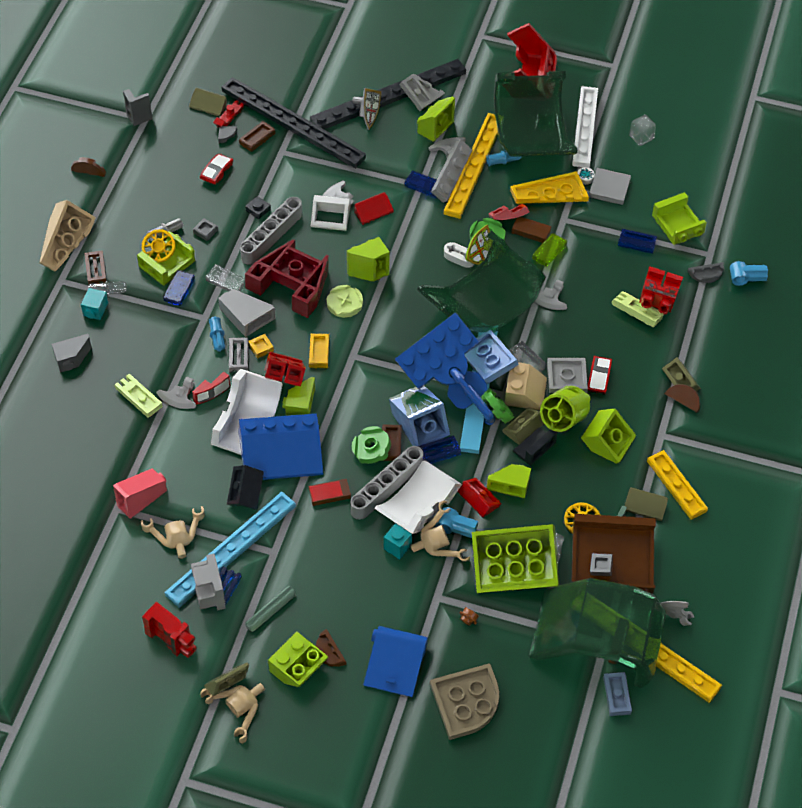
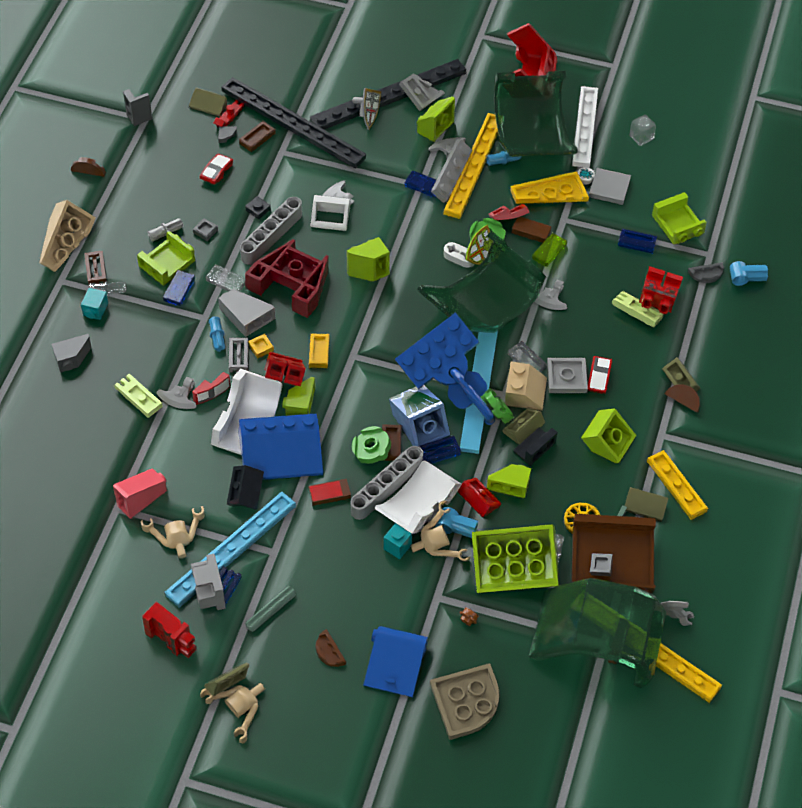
(158, 245): yellow wheel -> none
(296, 660): lime slope -> none
(344, 301): yellowish green tile -> none
(373, 208): red slope -> none
(490, 357): medium blue plate -> none
(565, 408): lime cylinder -> none
(617, 694): sand blue plate -> none

